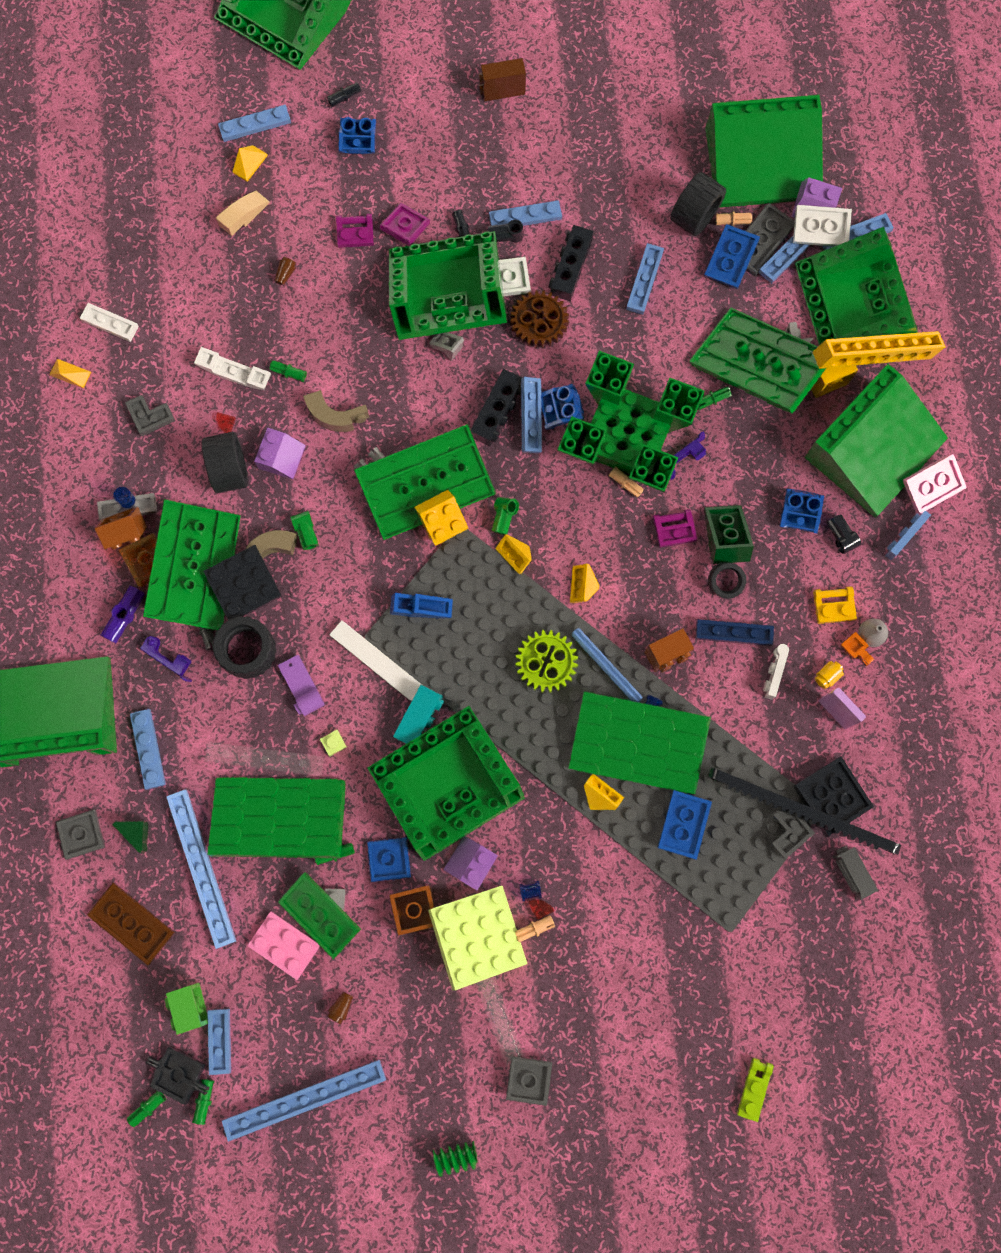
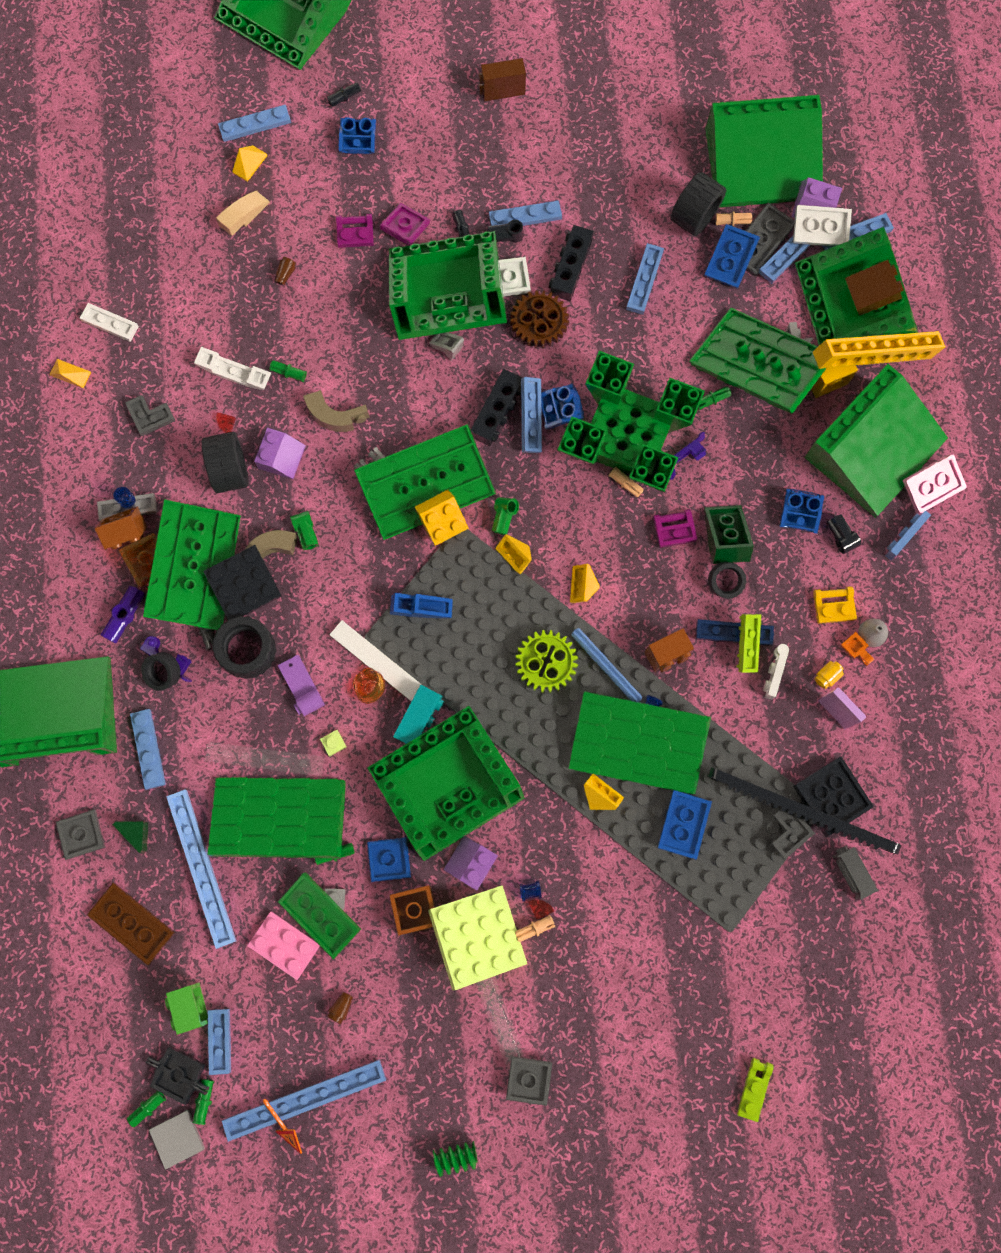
(150, 676): none -> black tyre
(177, 1139): none -> light grey tile
(288, 1135): none -> orange piece
(369, 685): none -> clear orange hat
(749, 643): none -> lime plate
(874, 287): none -> reddish brown brick

